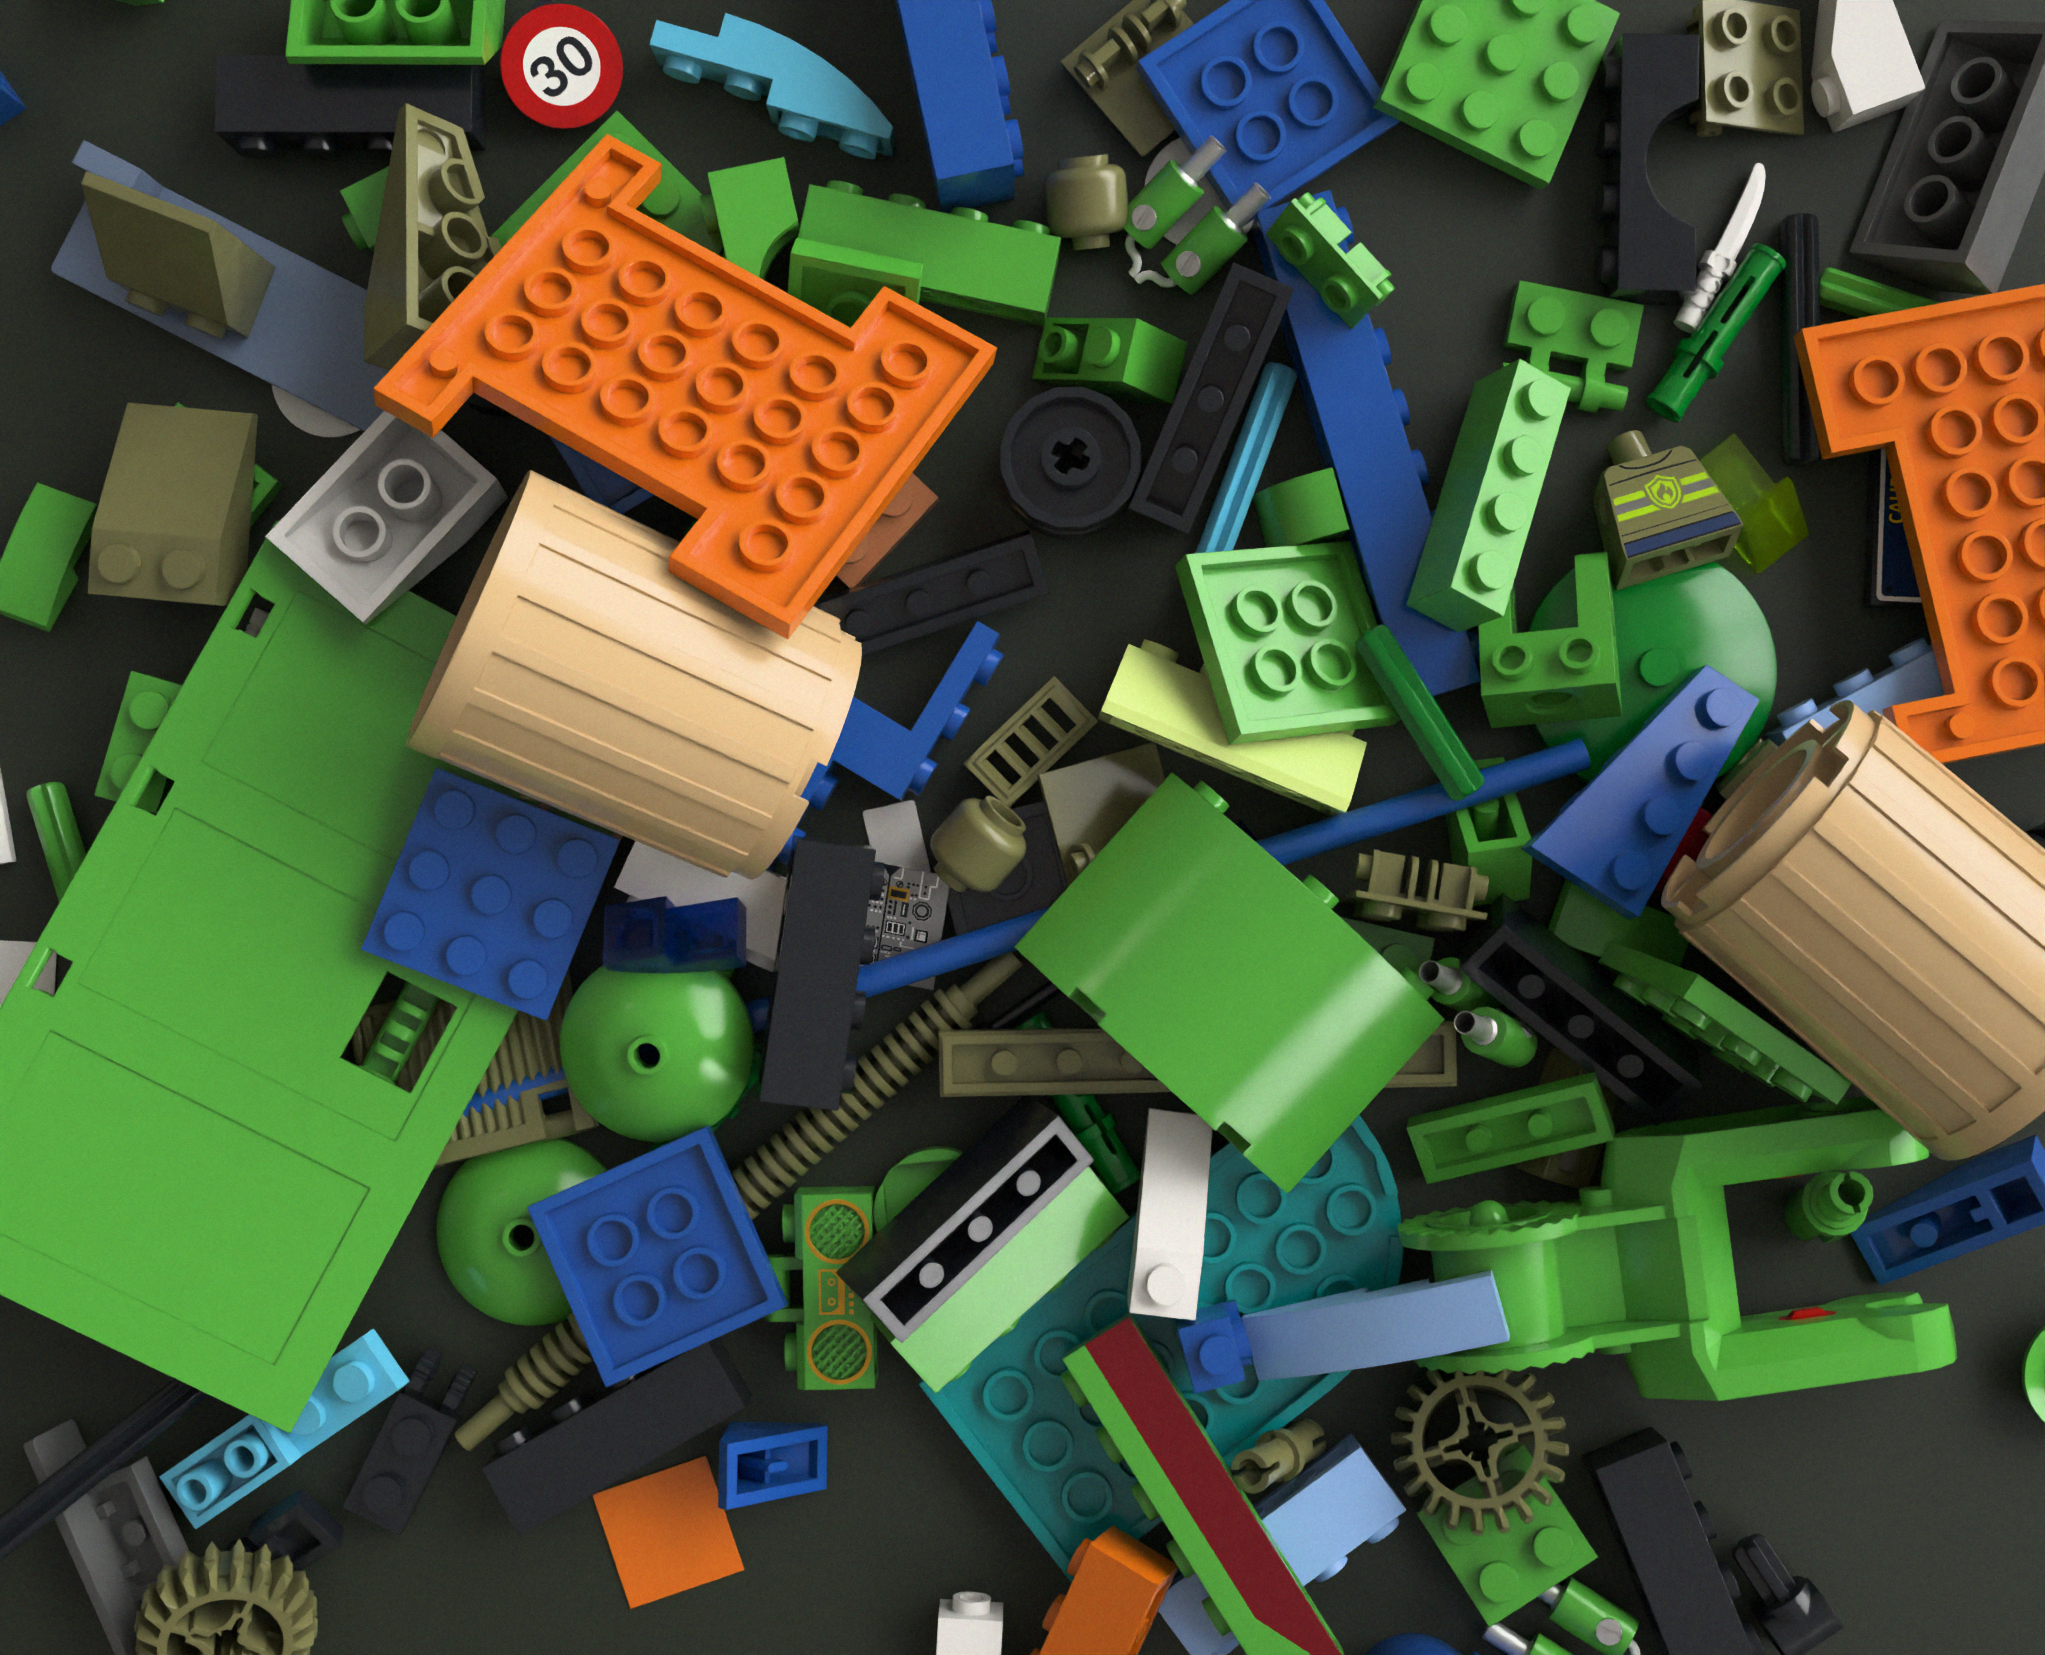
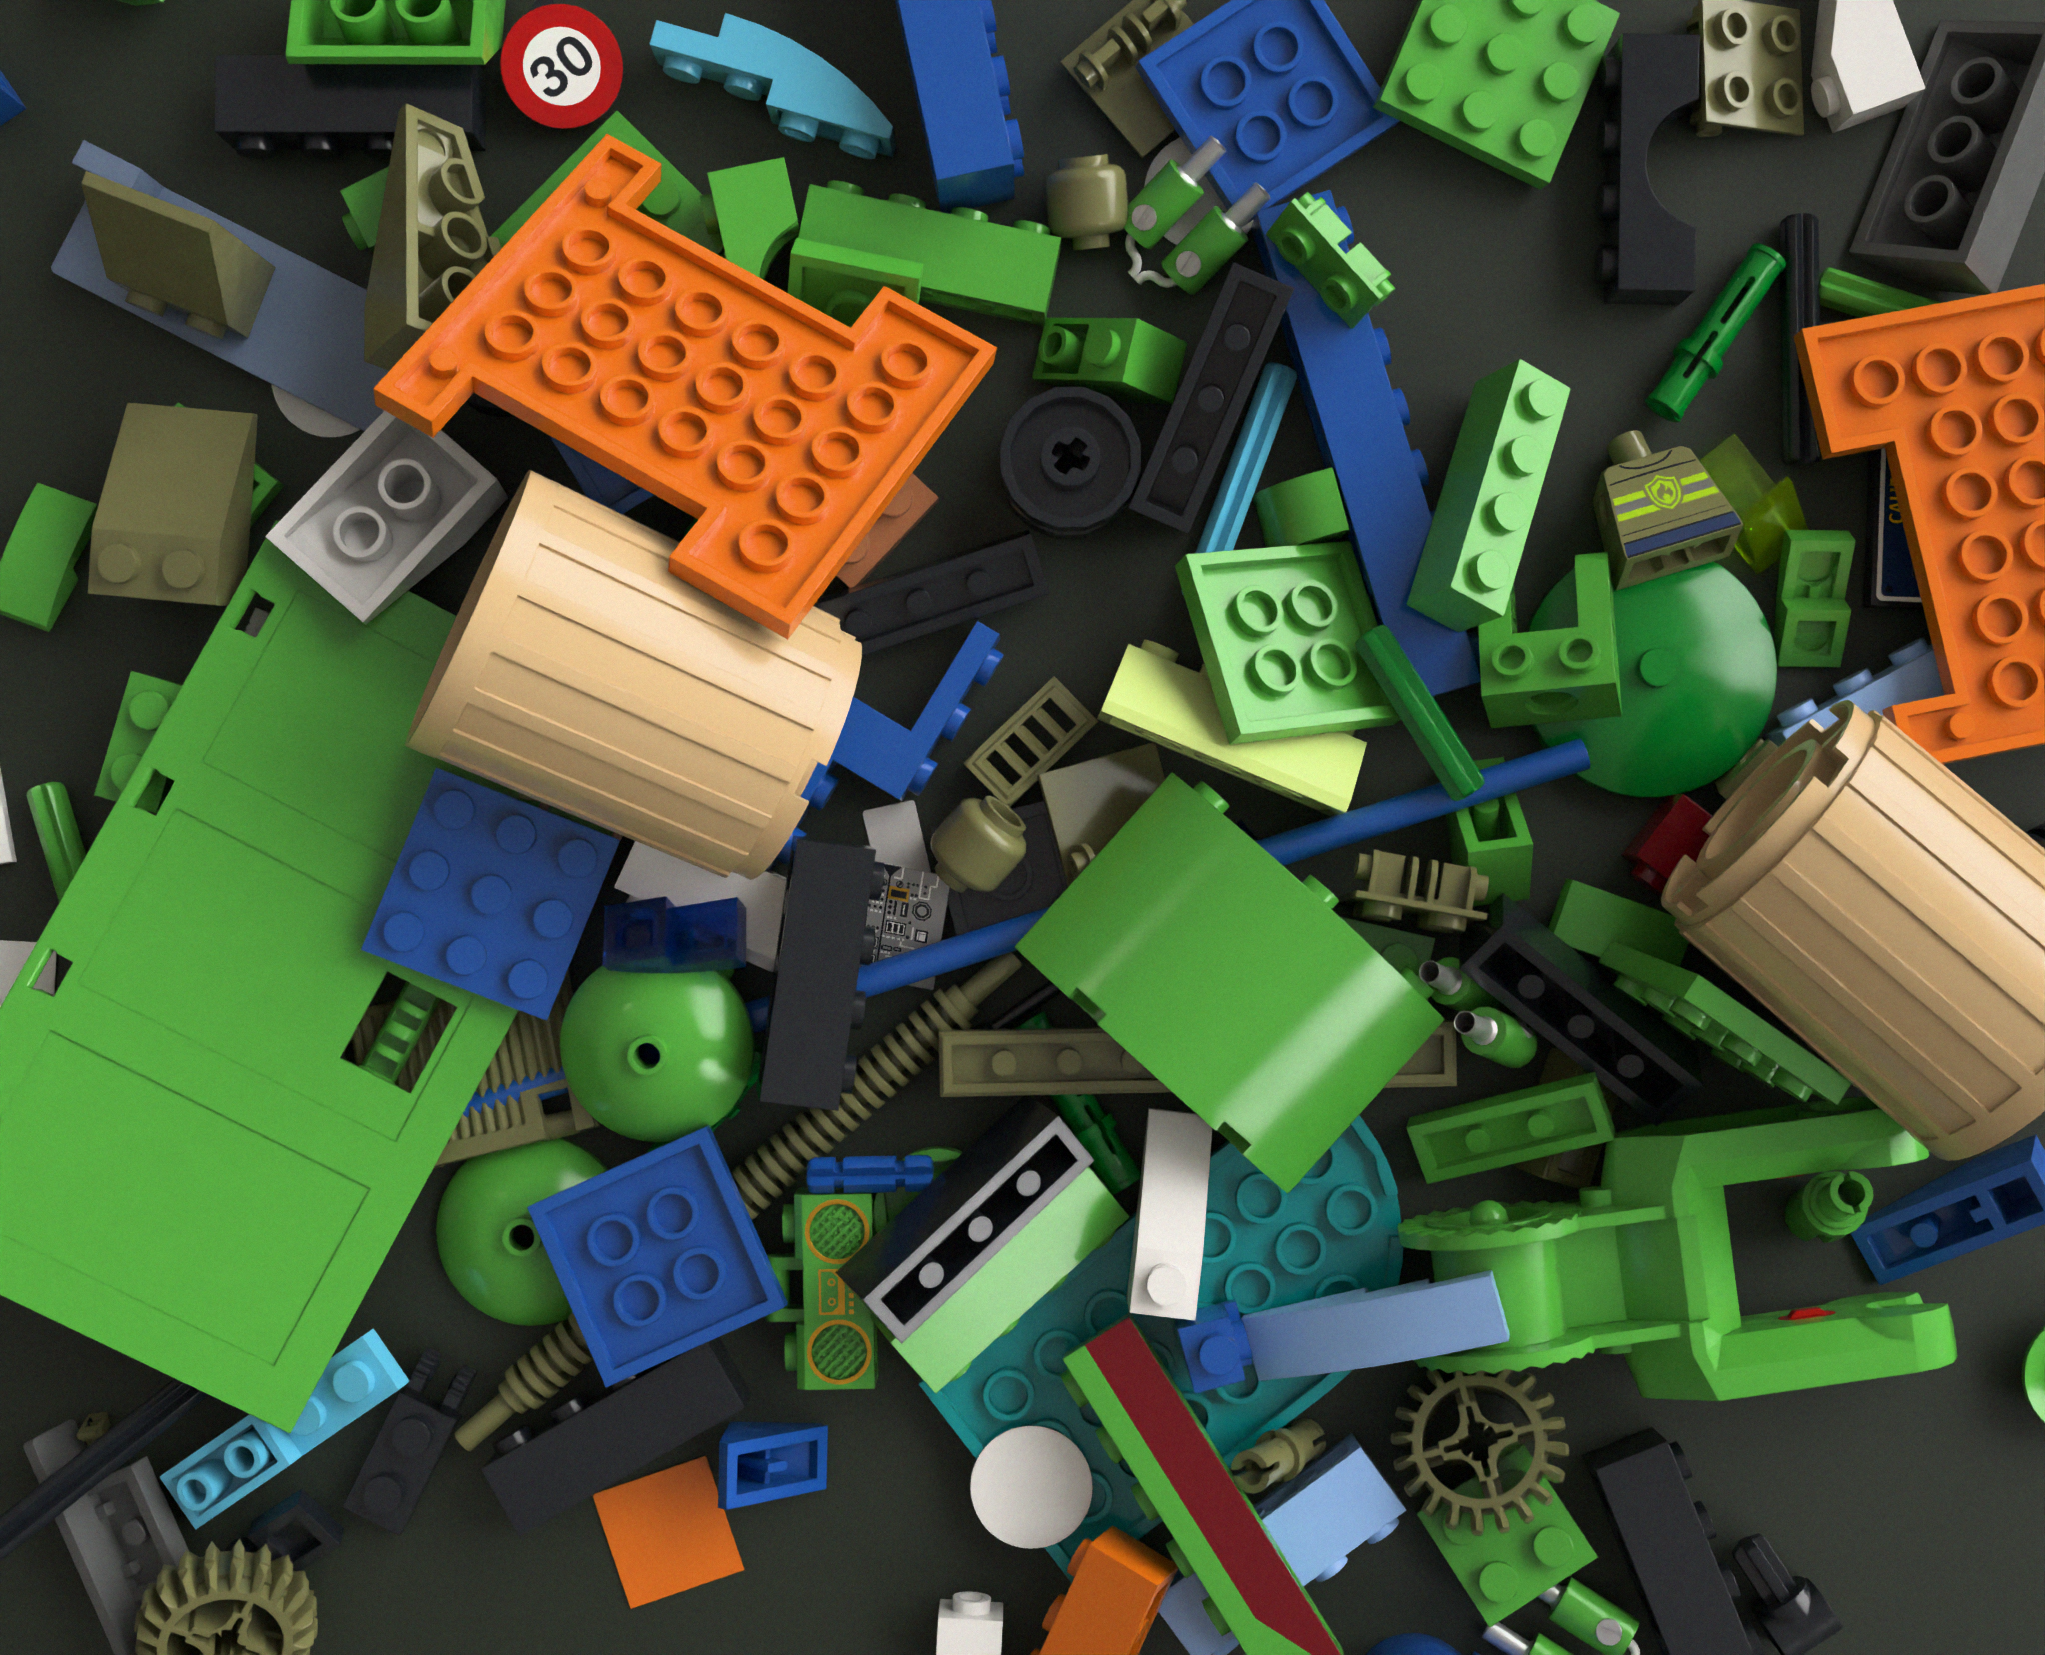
(94, 1427): none -> olive piece
(869, 1174): none -> blue axle
(1031, 1487): none -> white sticker
(1575, 329): bright green plate -> none
(1637, 809): blue wing -> none
(1720, 264): white piece -> none
(1811, 598): none -> bright green slope

